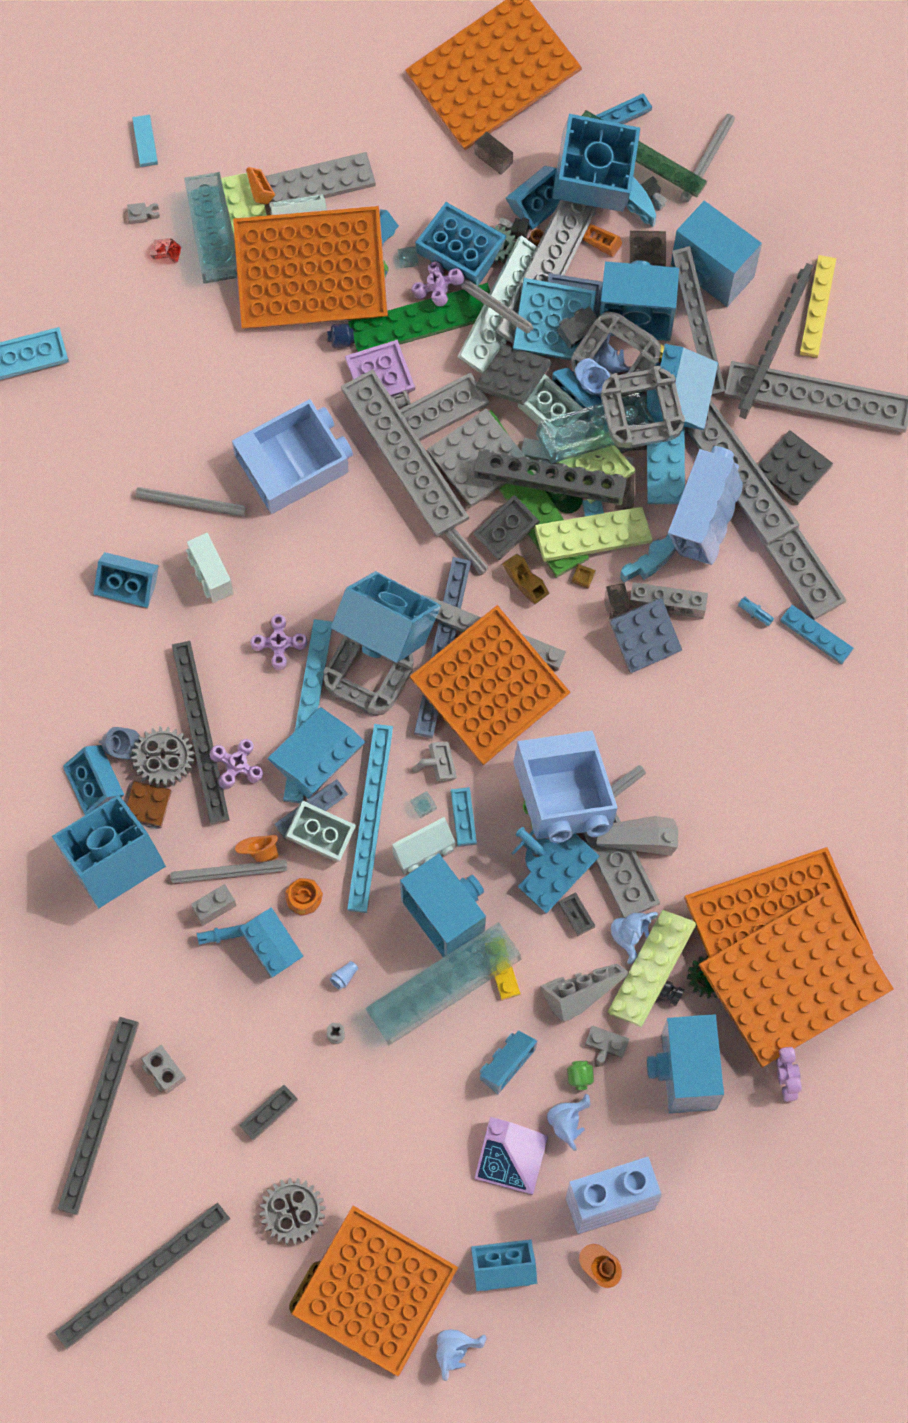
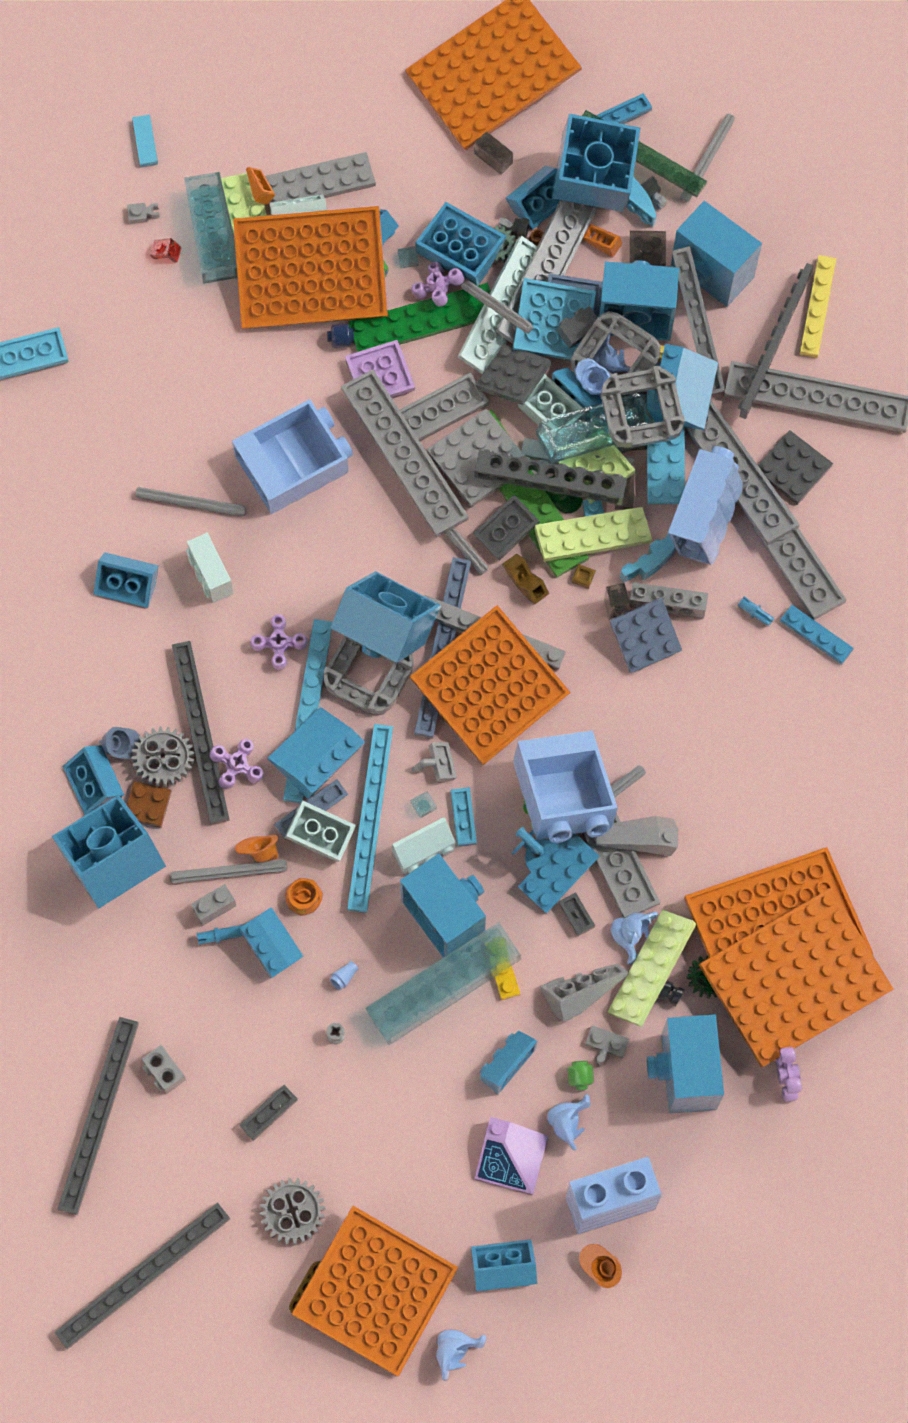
(401, 399): light grey bush -> none

